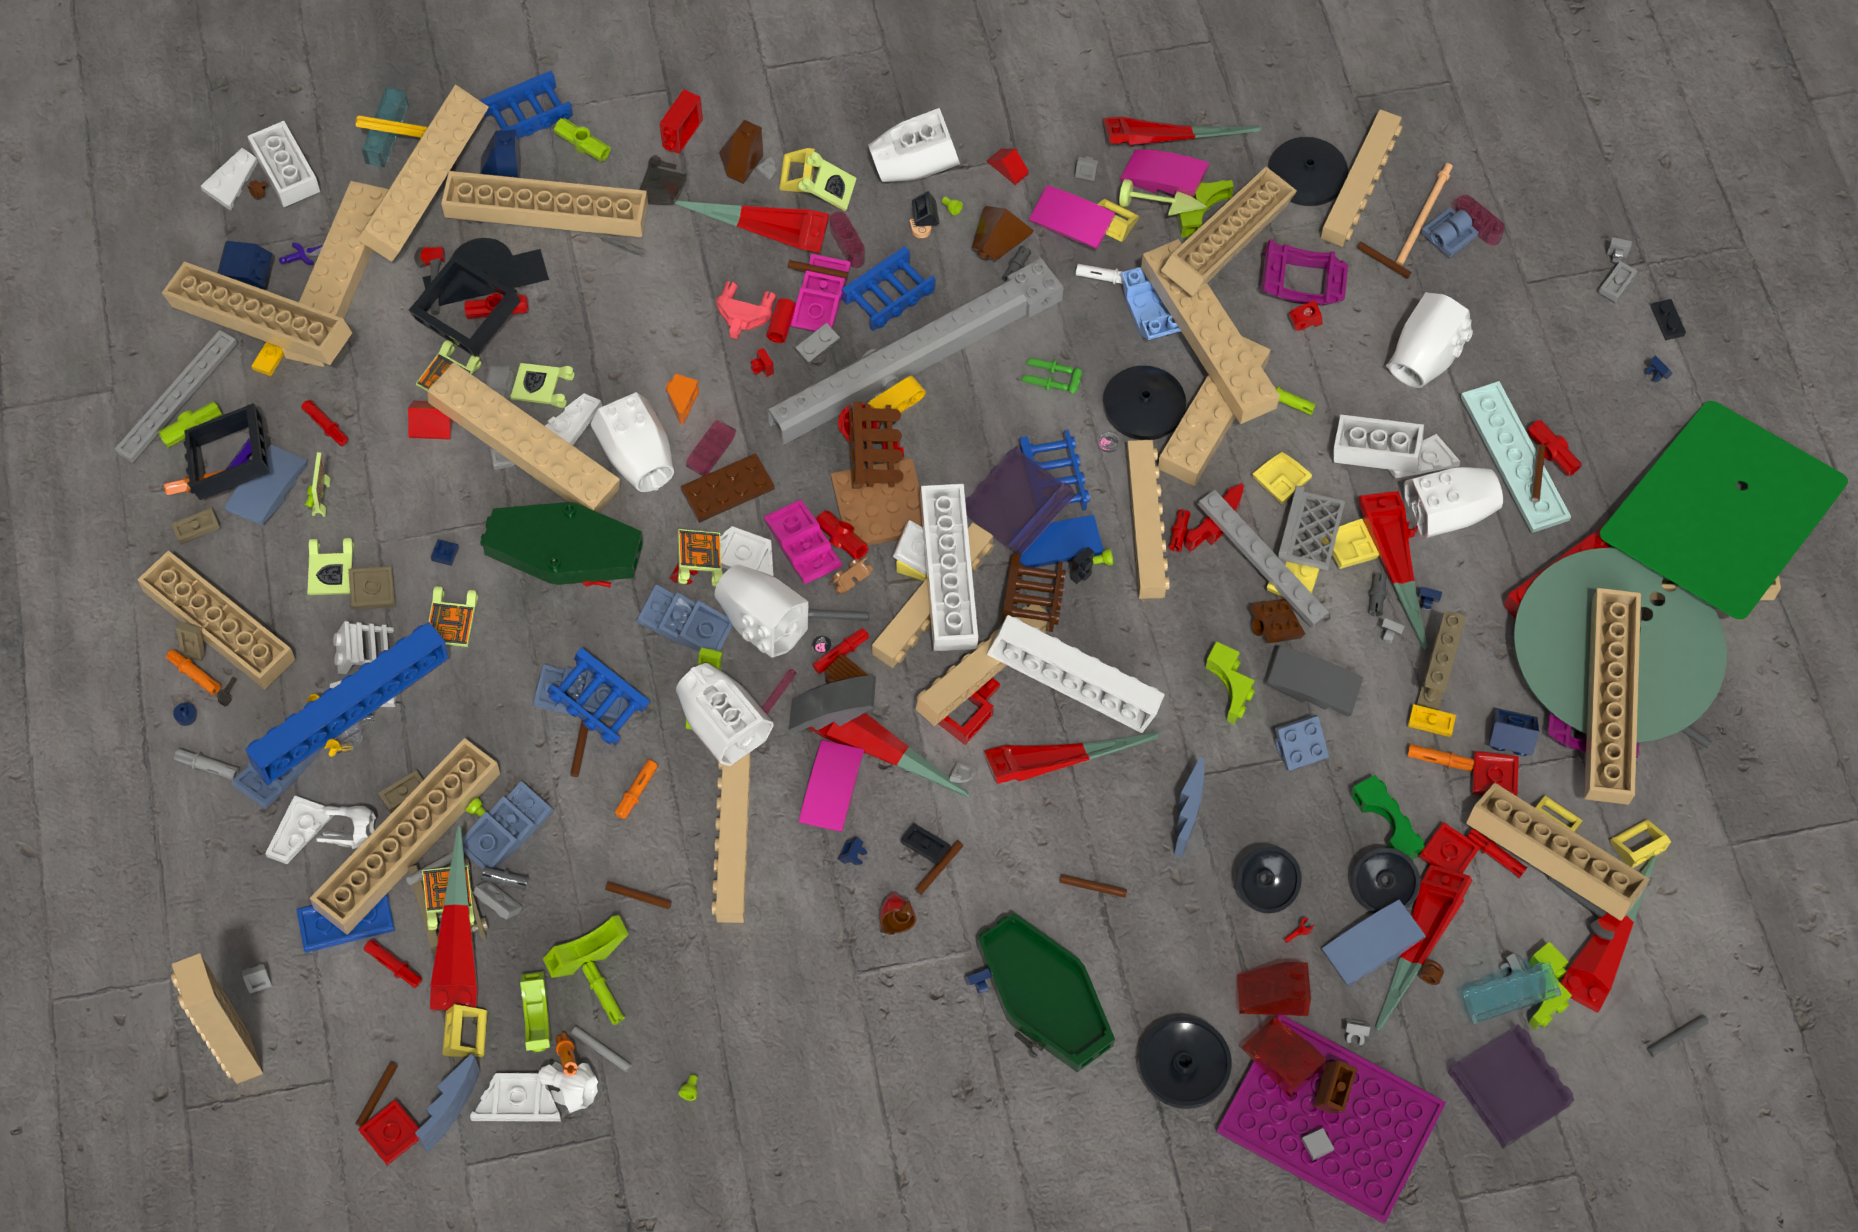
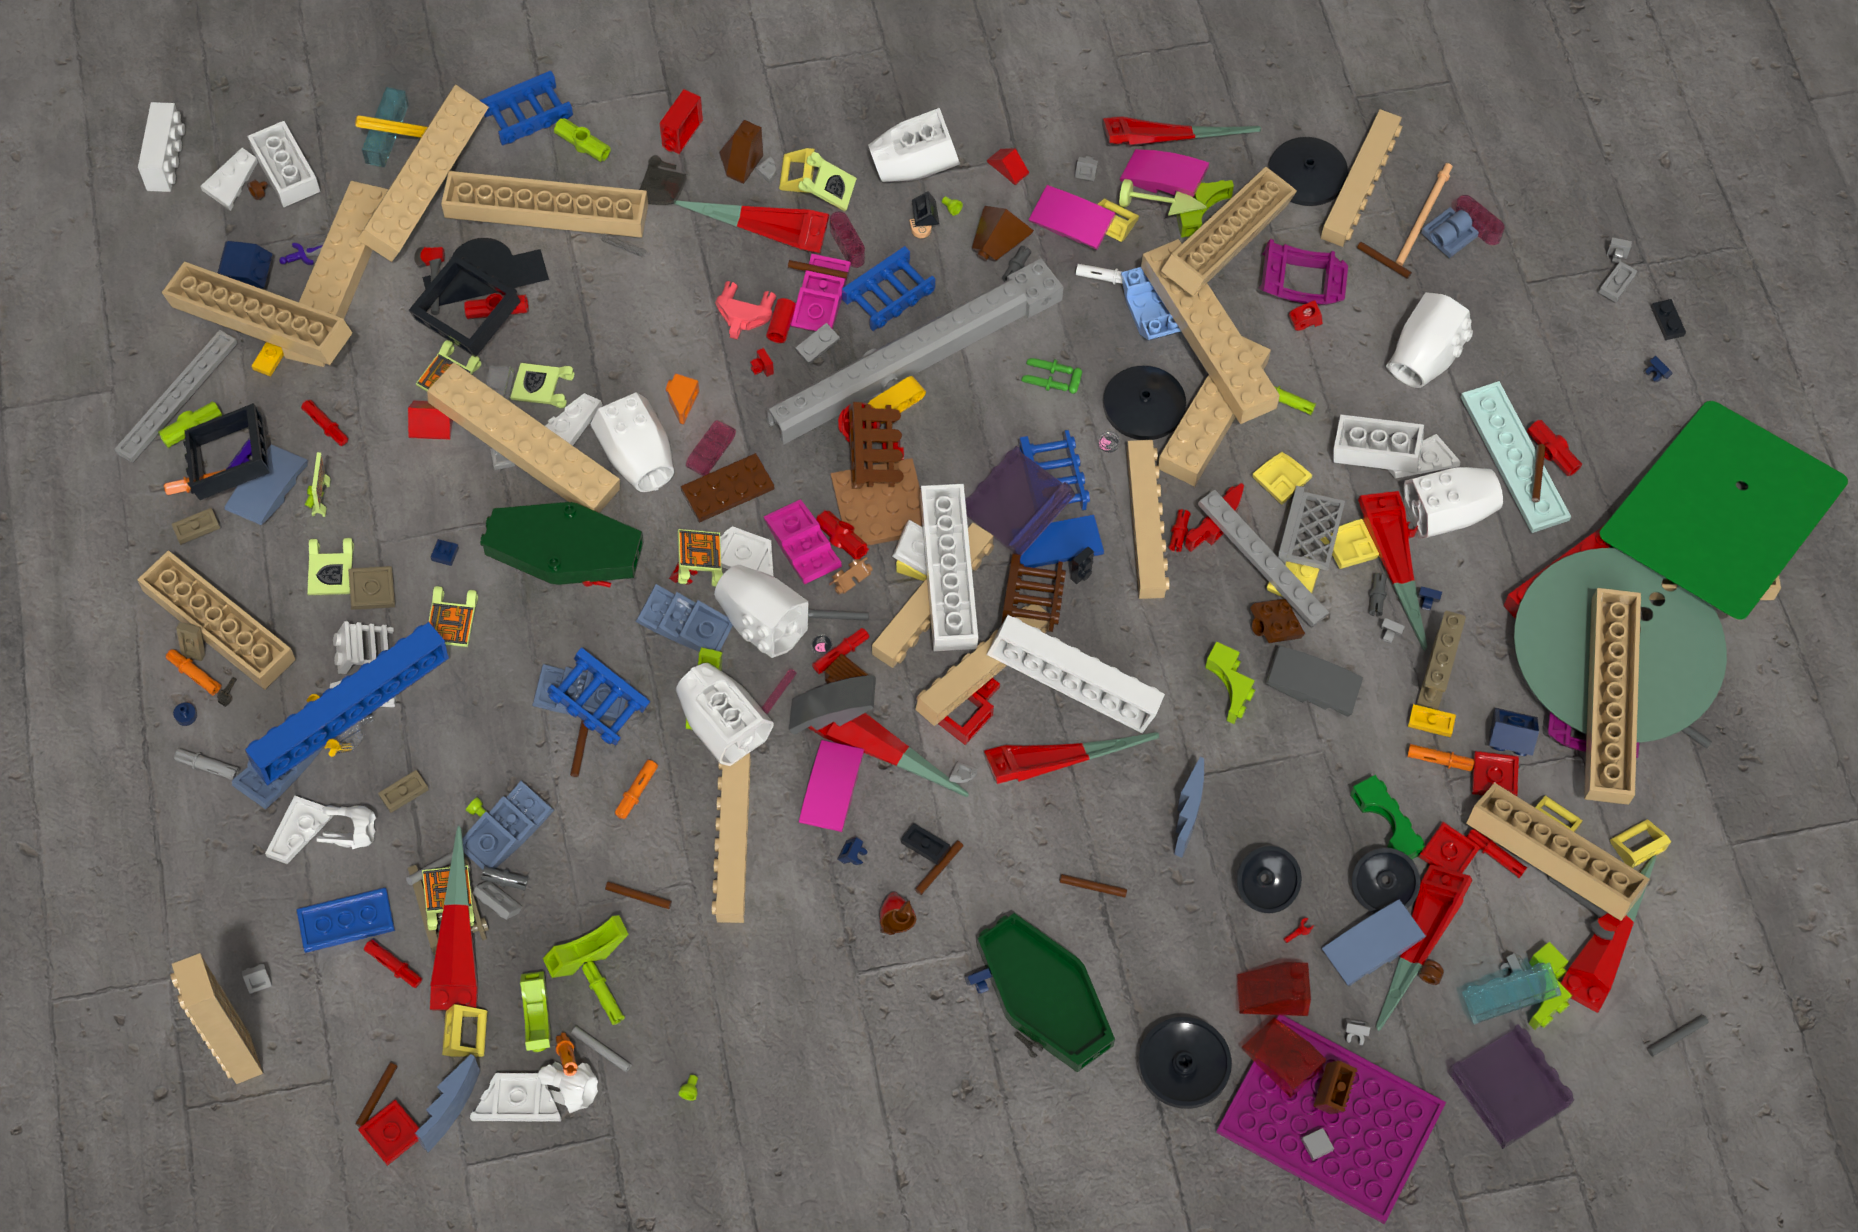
(161, 147): none -> white brick
(405, 836): tan brick -> none
(502, 155): dark blue slope -> none
(1106, 557): lime piece -> none
(1301, 742): sand blue plate -> none

